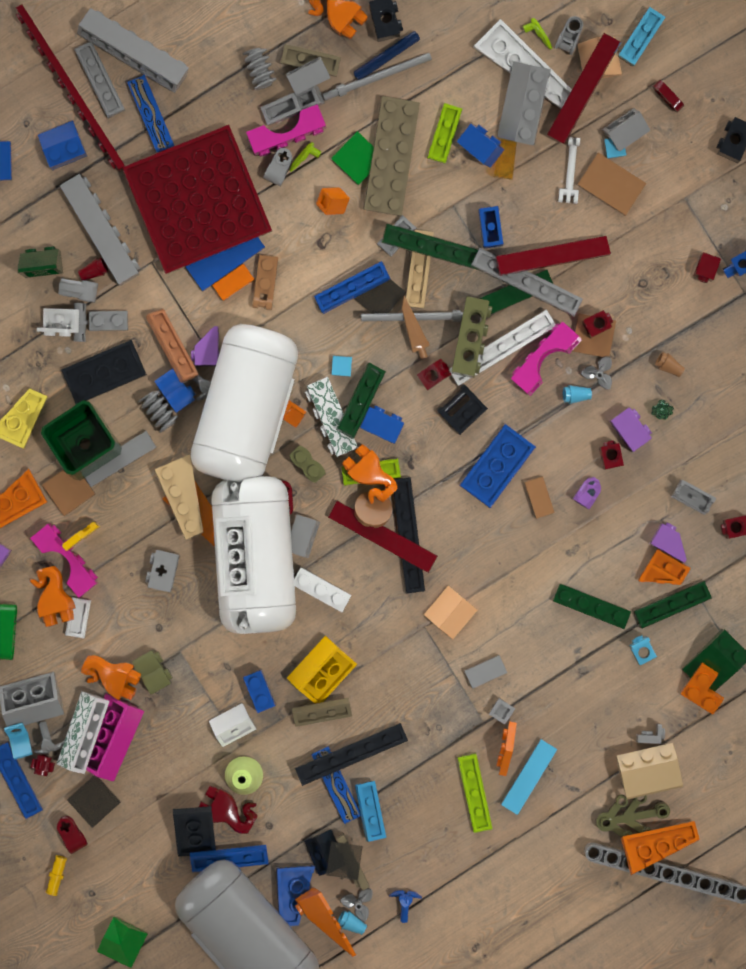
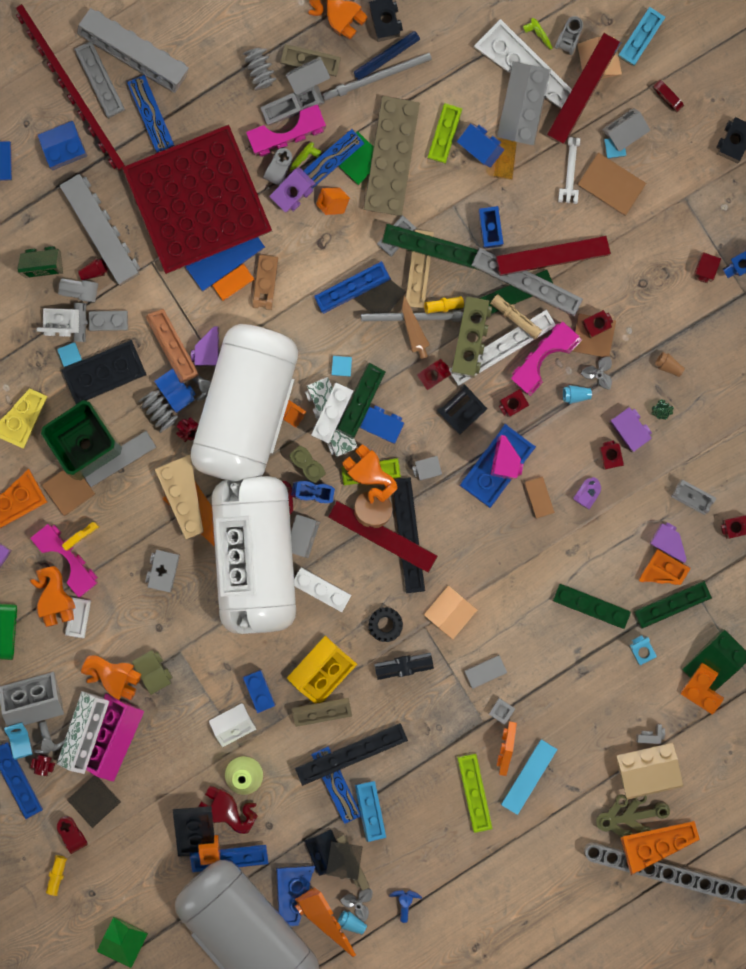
(69, 354): none -> medium azure tile
(187, 429): none -> dark red gear
(210, 852): none -> orange panel
(283, 196): none -> medium lavender brick
(316, 492): none -> blue brick
(332, 413): none -> white brick
(334, 156): none -> blue tile
(385, 636): none -> black tyre
(404, 666): none -> black piece
(427, 468): none -> light grey brick
(443, 305): none -> yellow pin
(506, 460): none -> dark pink slope
(513, 314): none -> tan pin
(522, 403): none -> dark red brick

